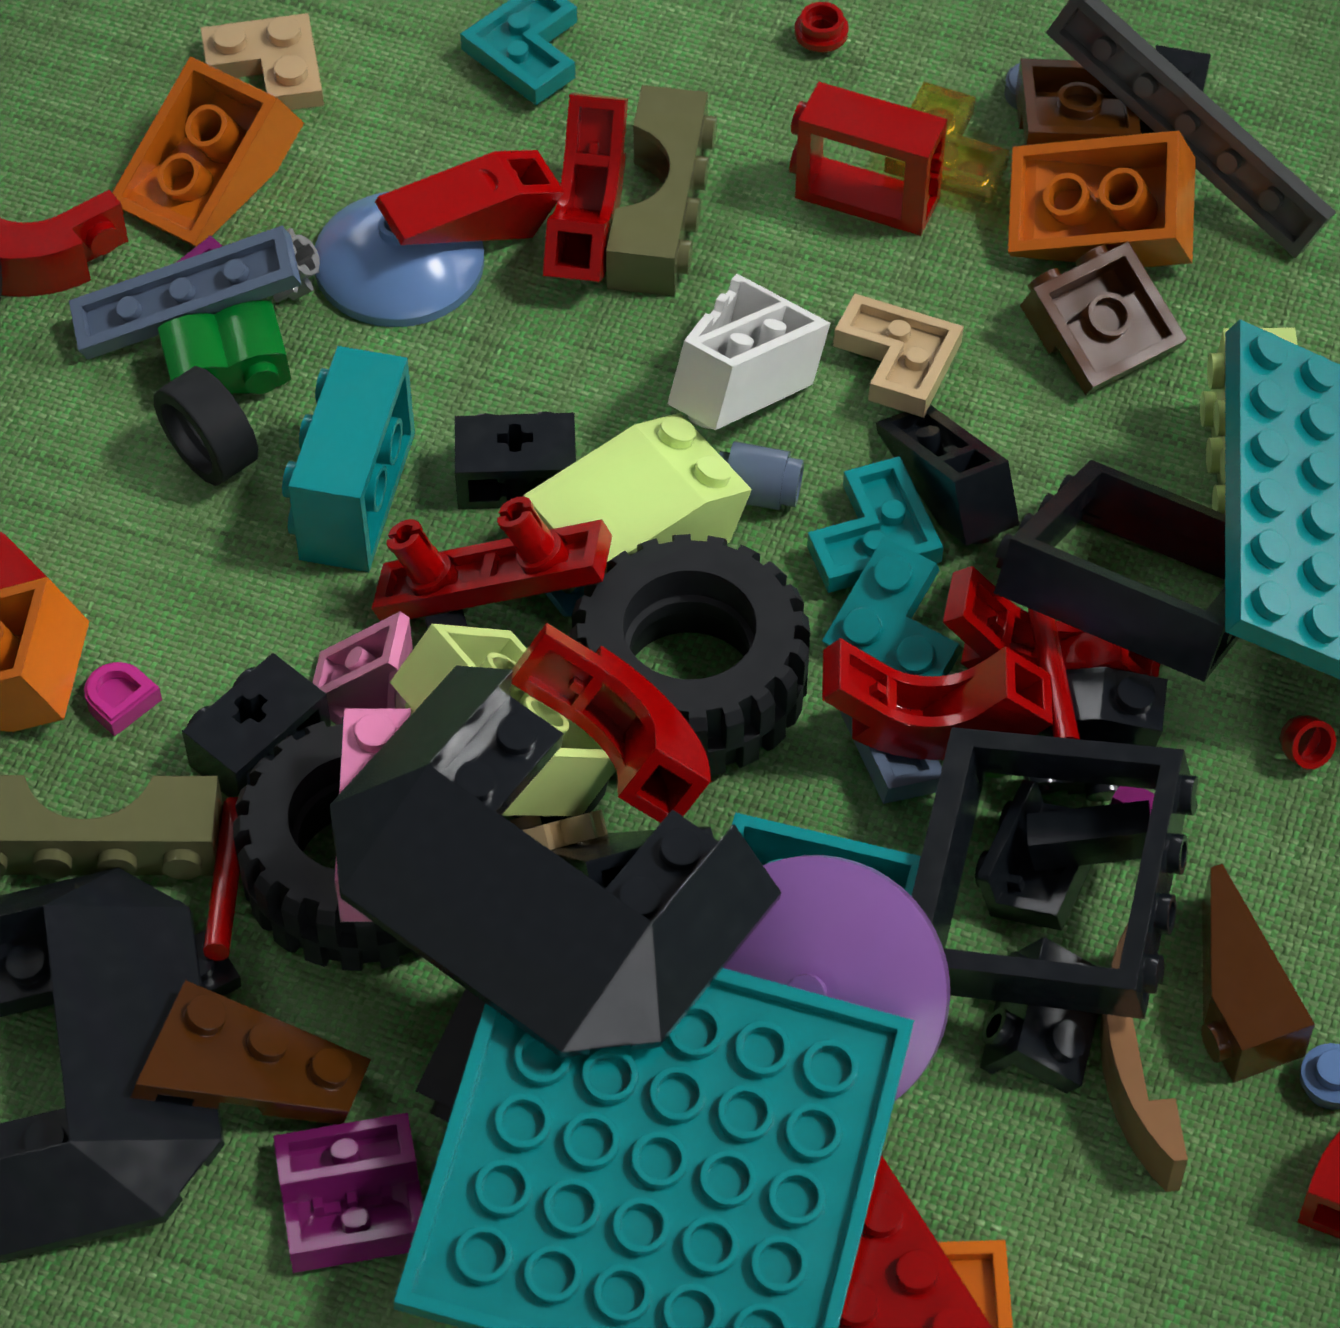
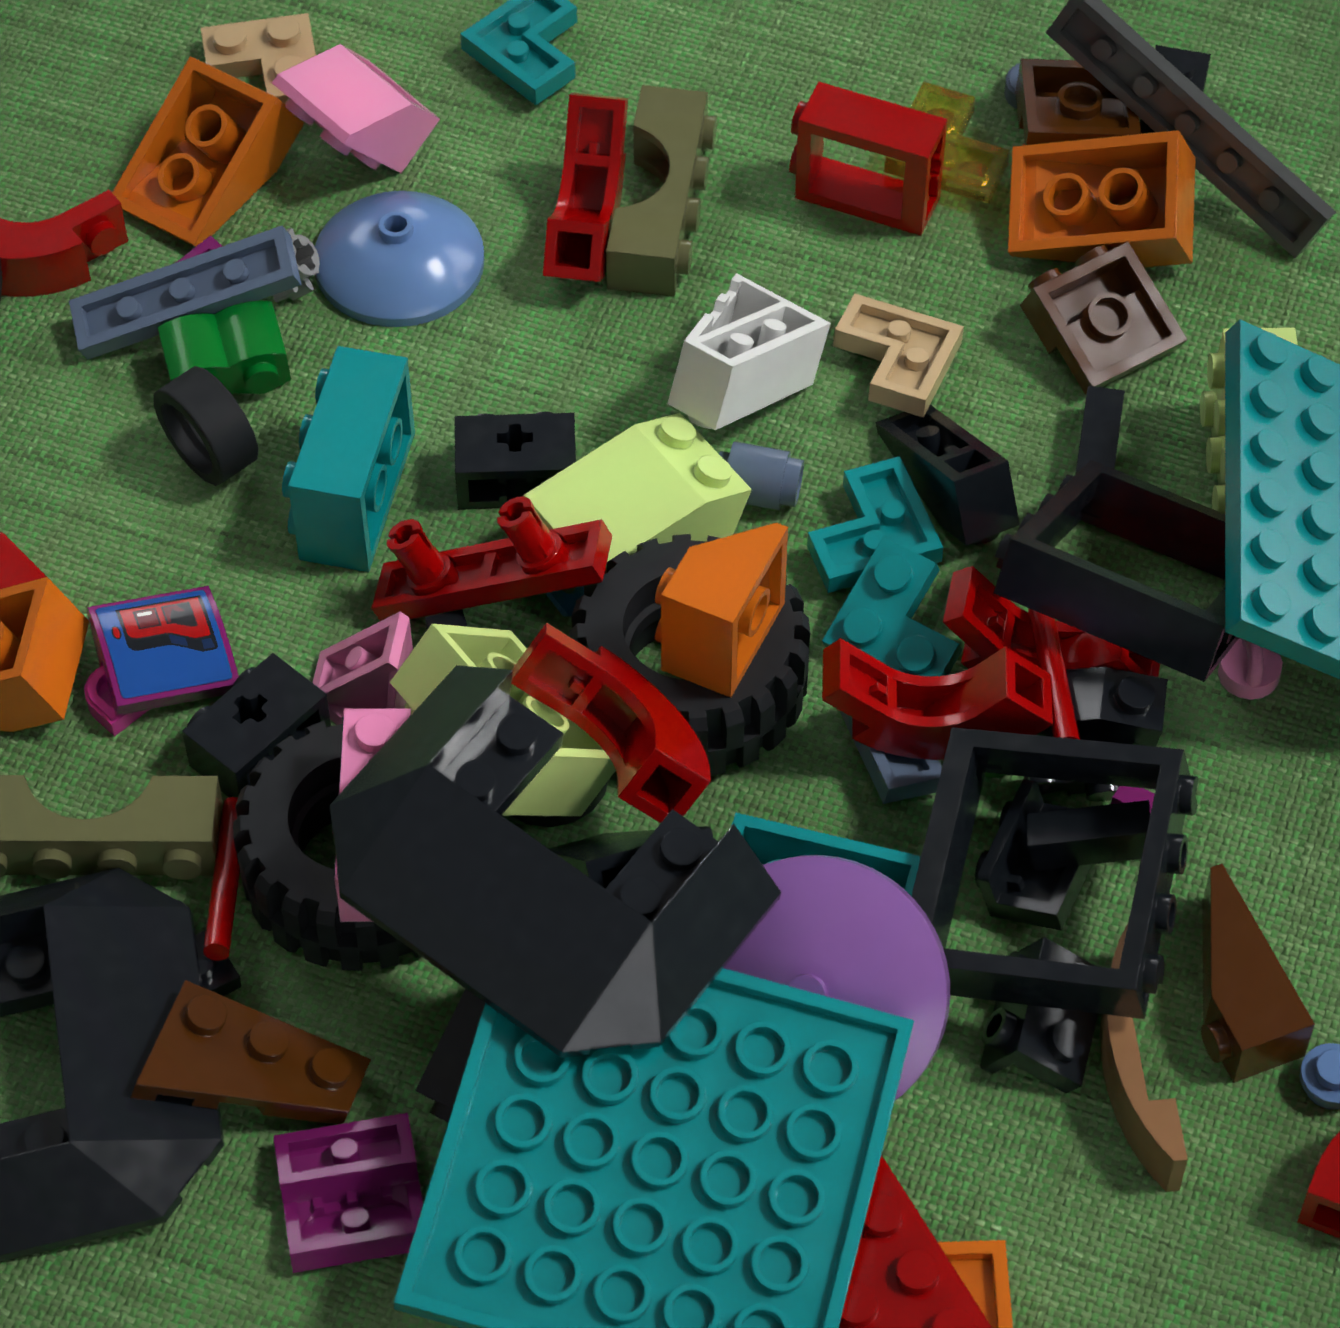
(163, 649): none -> slope
(357, 107): none -> bright pink slope
(479, 200): red slope -> none
(563, 831): tan plate -> none
(721, 606): none -> orange slope
(821, 27): red plate -> none
(1100, 426): none -> black piece
(1250, 670): none -> bright pink tile
(1308, 741): red hinge -> none

